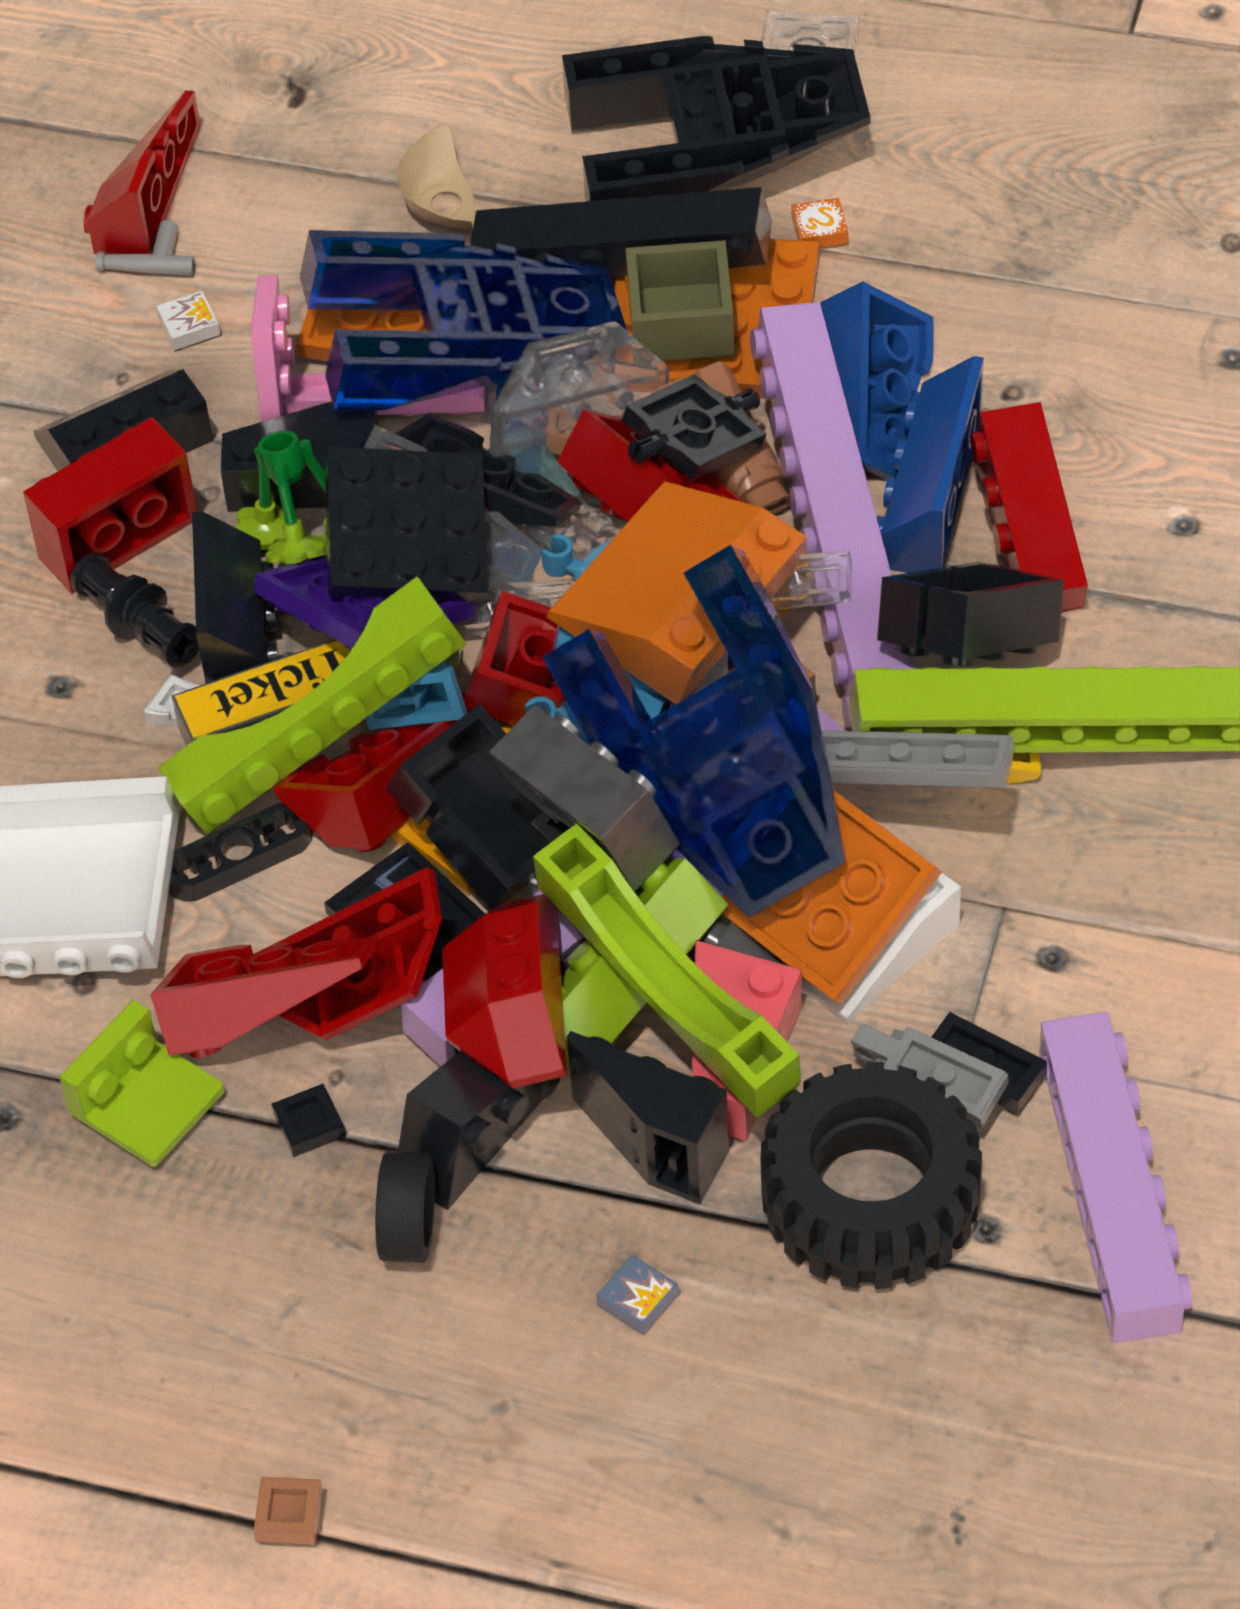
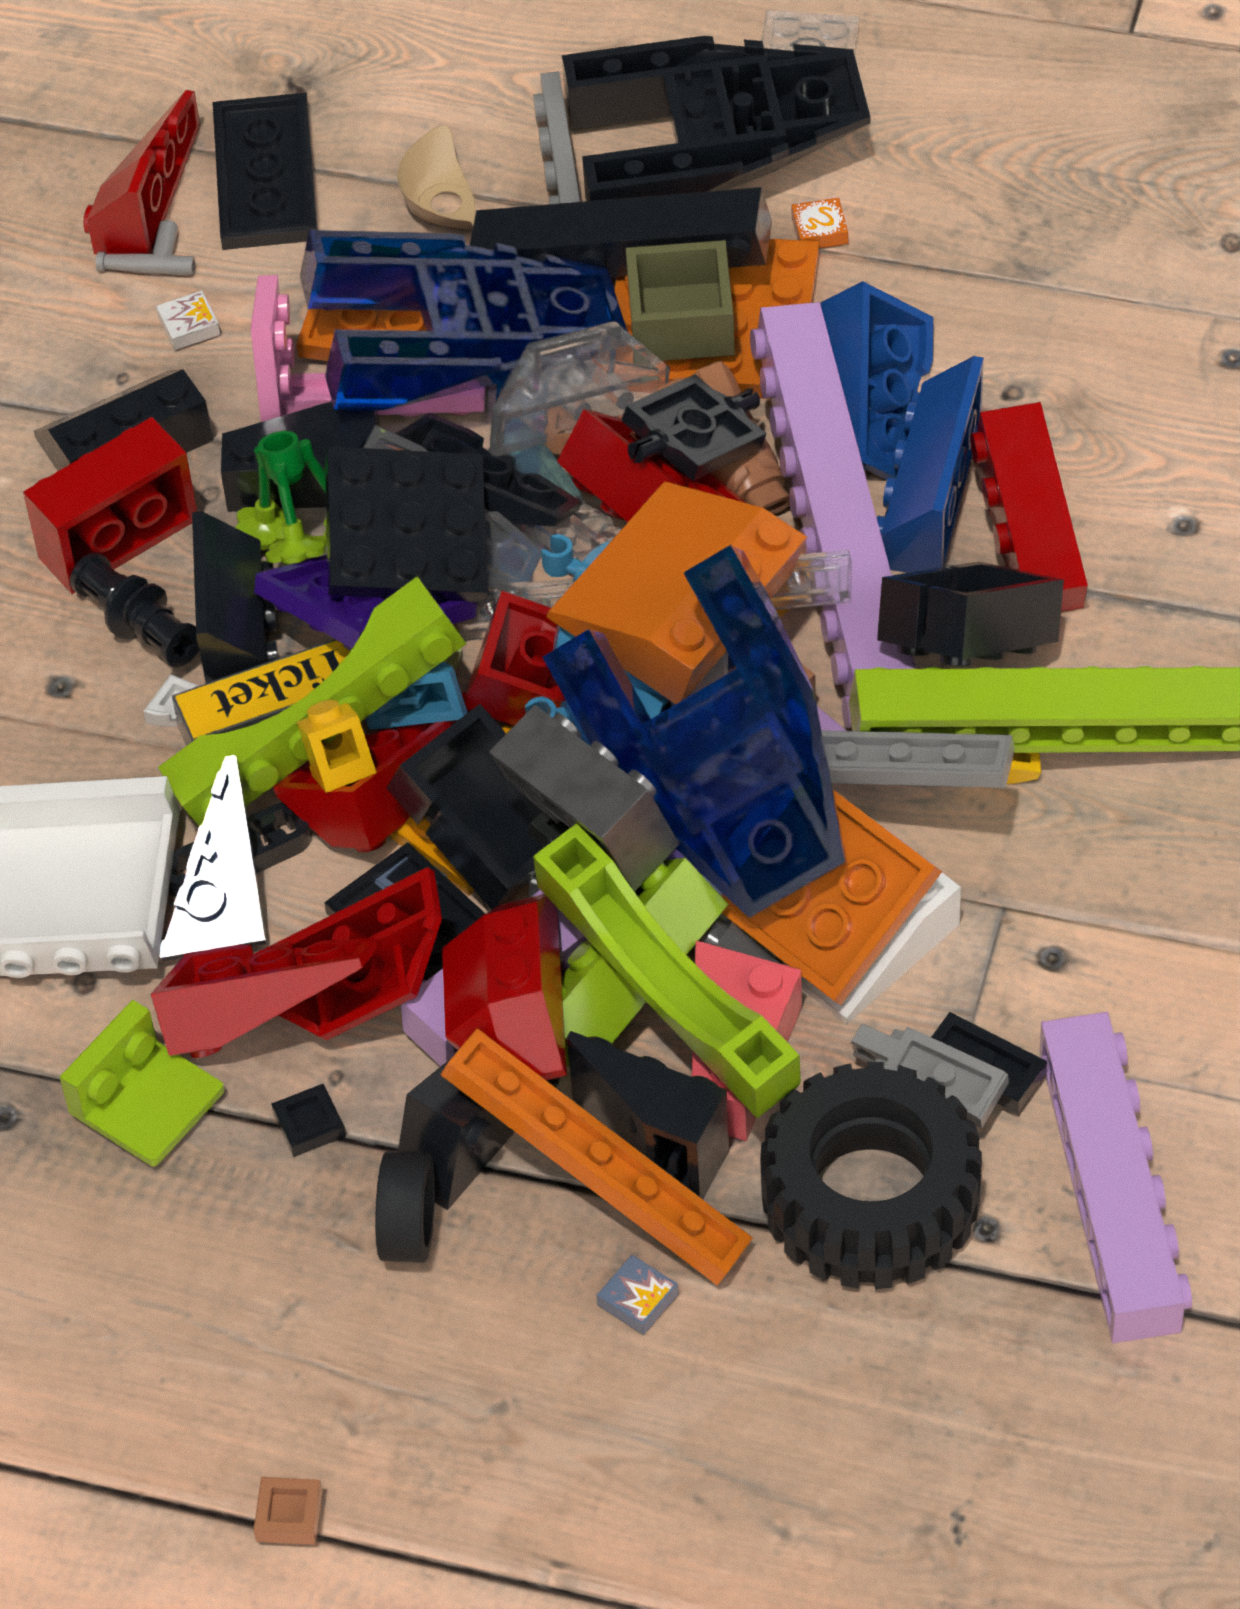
(220, 890): none -> wing
(264, 171): none -> black tile
(345, 757): none -> yellow brick
(555, 140): none -> light grey plate
(596, 1156): none -> orange plate

